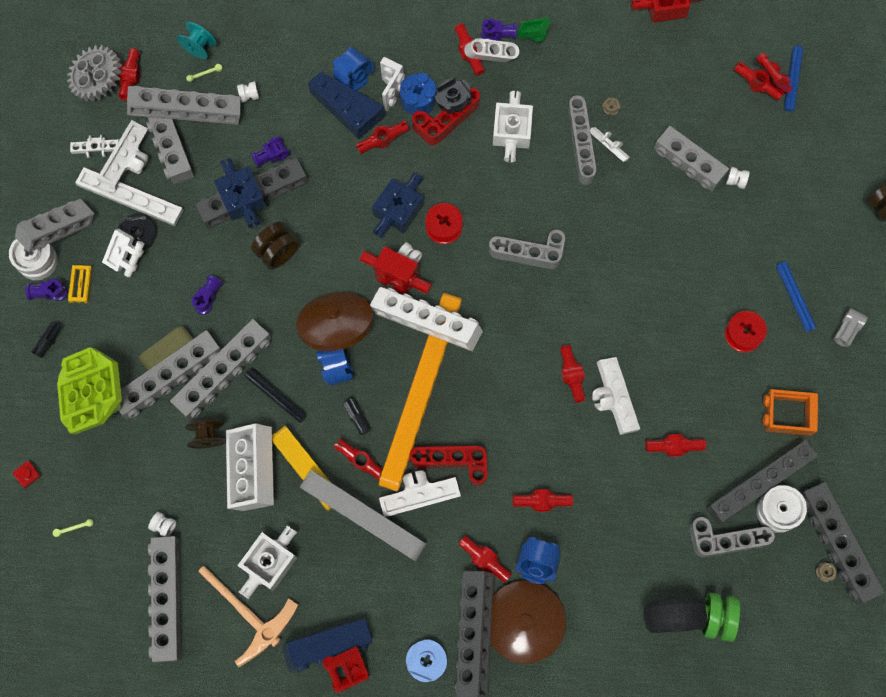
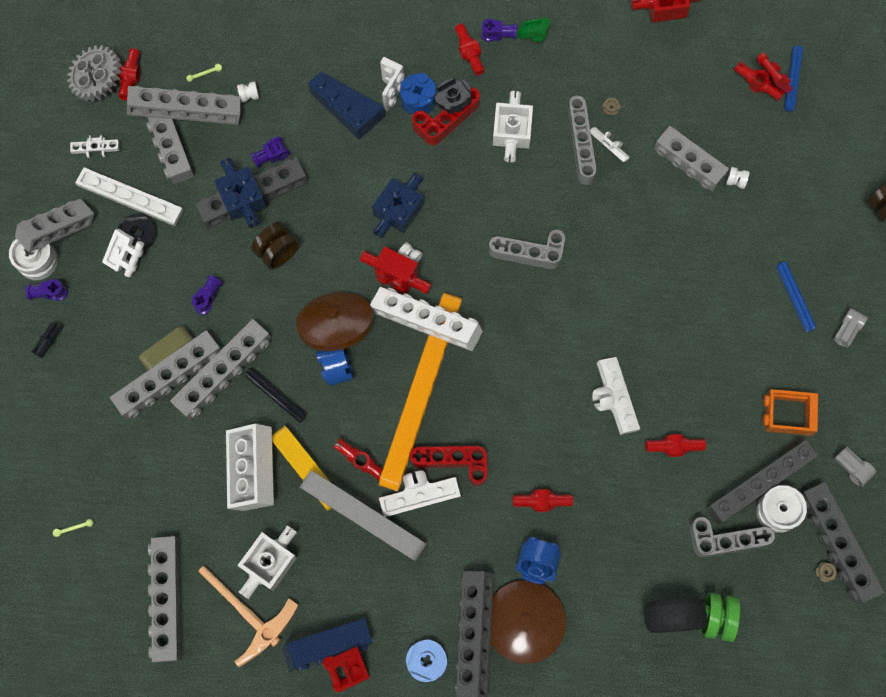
(26, 474): red plate -> none
(79, 298): yellow tile -> none
(88, 390): lime piece -> none
(125, 156): white plate -> none
(162, 524): white wheel -> none
(196, 40): teal piece -> none
(205, 434): dark brown piece -> none
(352, 69): blue brick -> none
(356, 416): black axle -> none
(389, 132): red pin -> none
(443, 214): red piece -> none
(484, 559): red pin -> none
(499, 48): white beam -> none
(572, 374): red pin -> none
(753, 324): red piece -> none
(859, 471): none -> light grey piece

